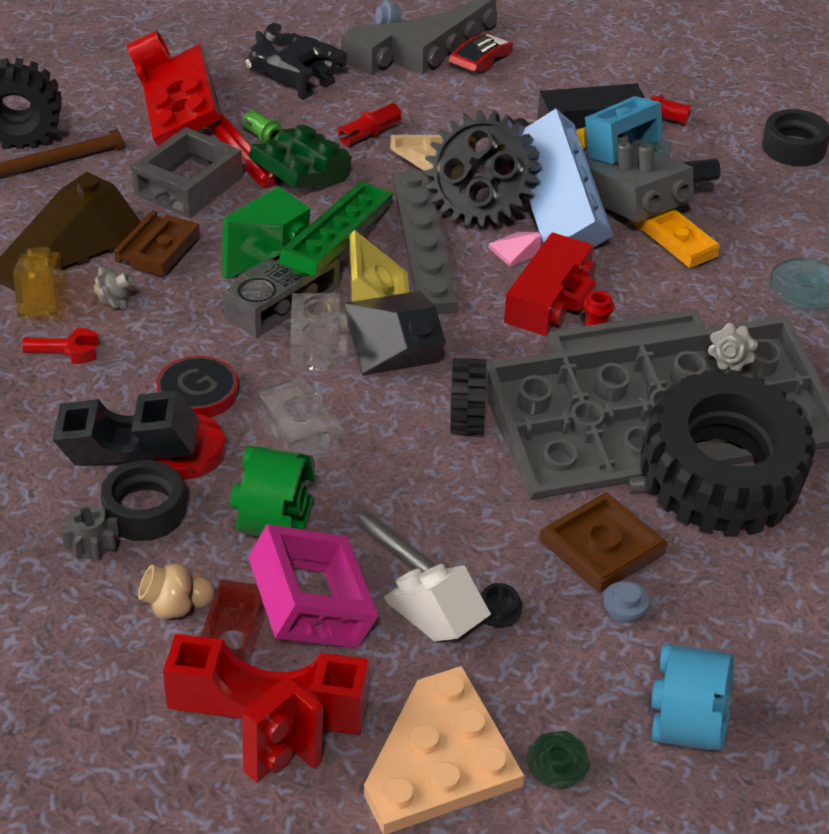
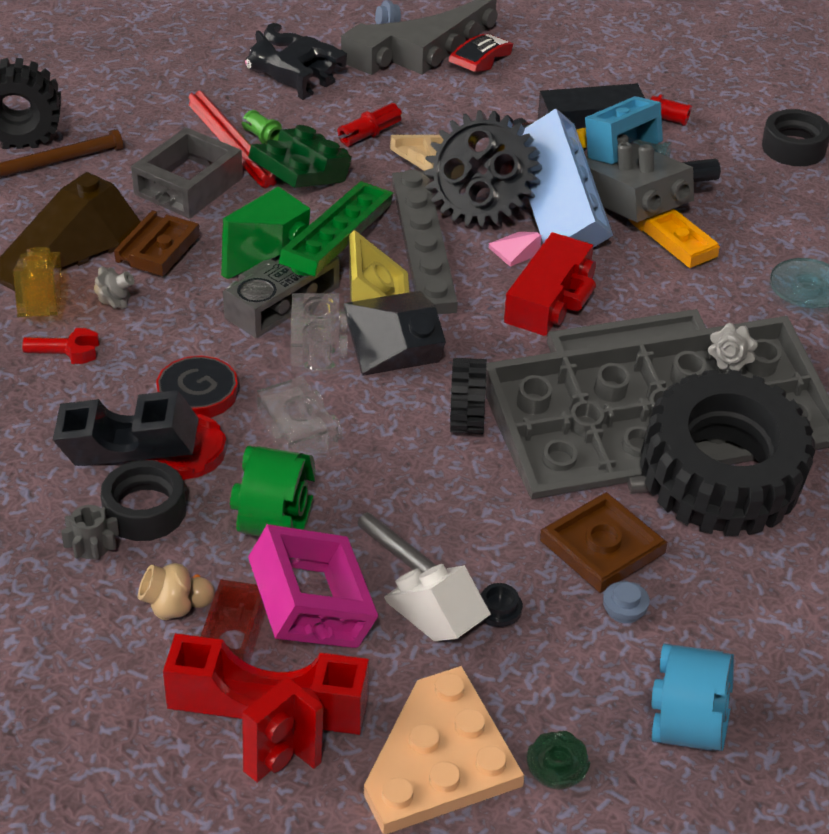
(174, 88): red hinge -> none
(598, 308): red pin -> none

